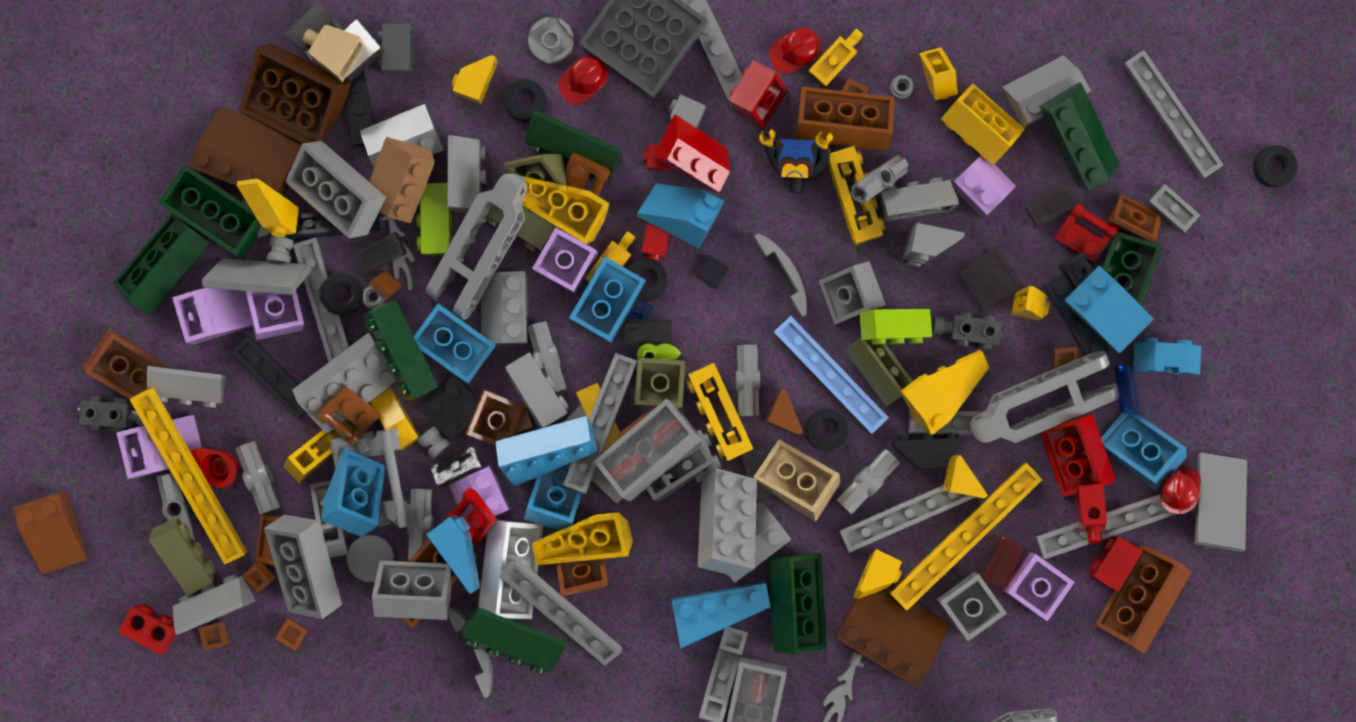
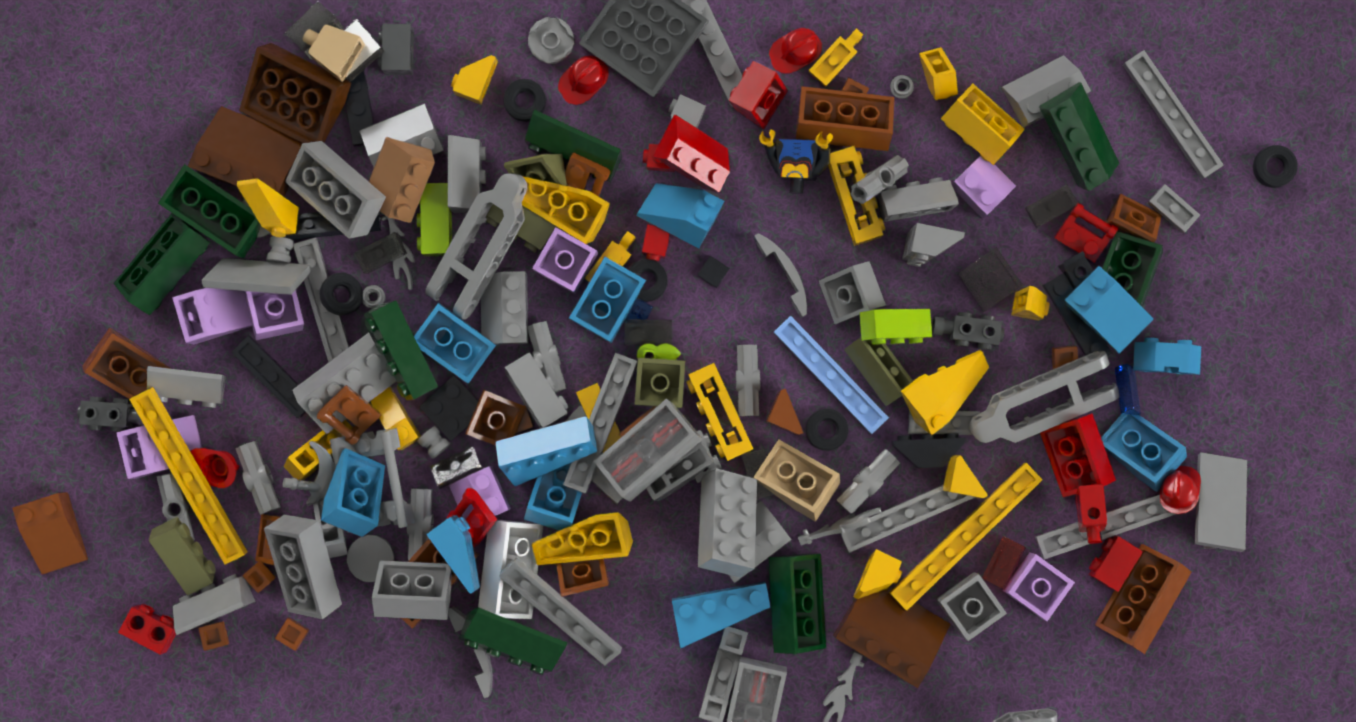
(321, 484): none -> light grey piece
(386, 285): dark orange tile -> none
(838, 527): none -> light grey piece

